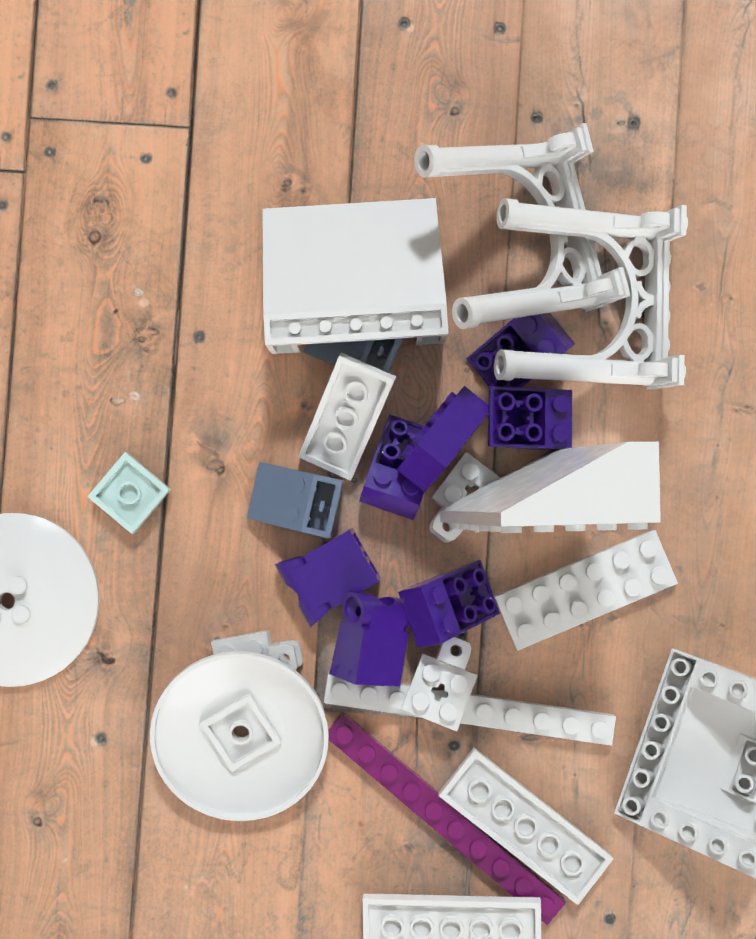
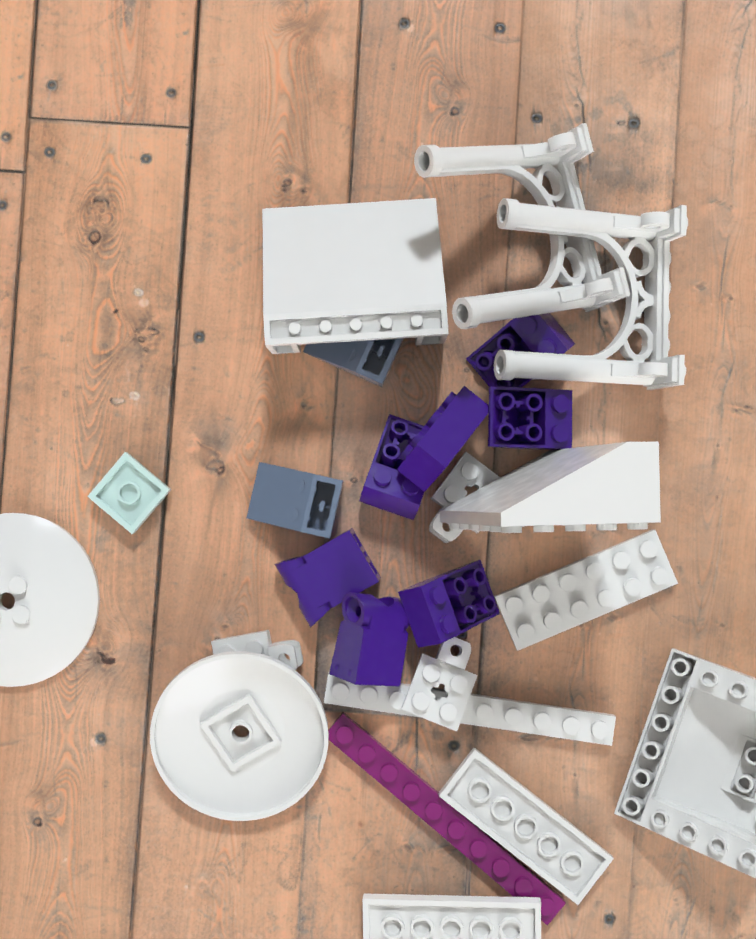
(346, 416): white plate -> none

